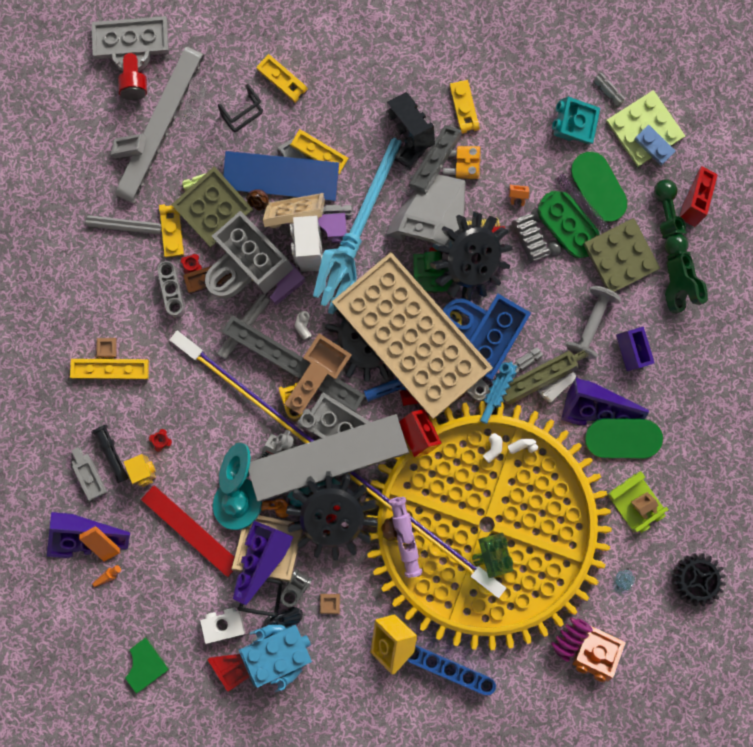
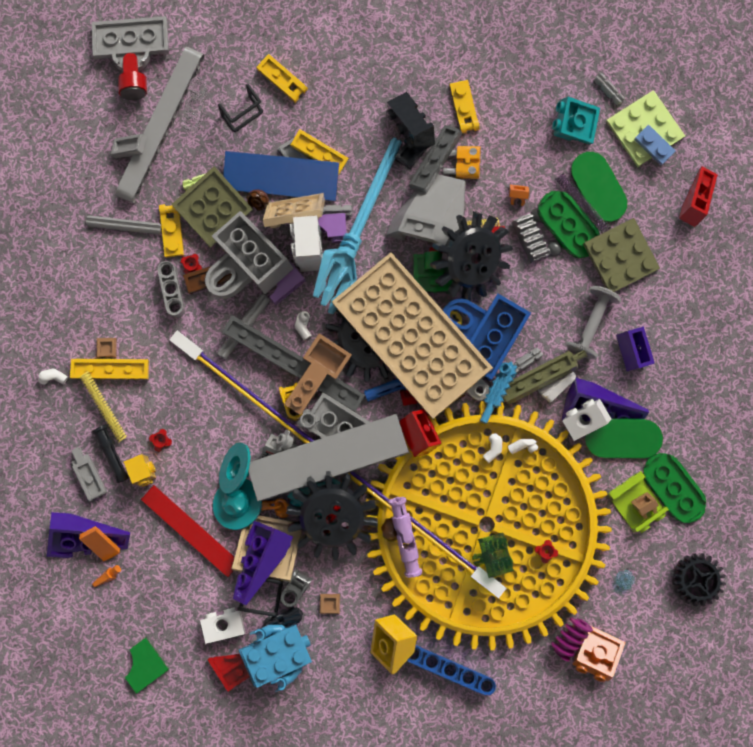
(50, 374): none -> white arm
(99, 401): none -> light yellow piece
(552, 552): none -> red plate
(578, 427): none -> white brick
(674, 487): none -> green tile
(680, 263): dark green piece -> none

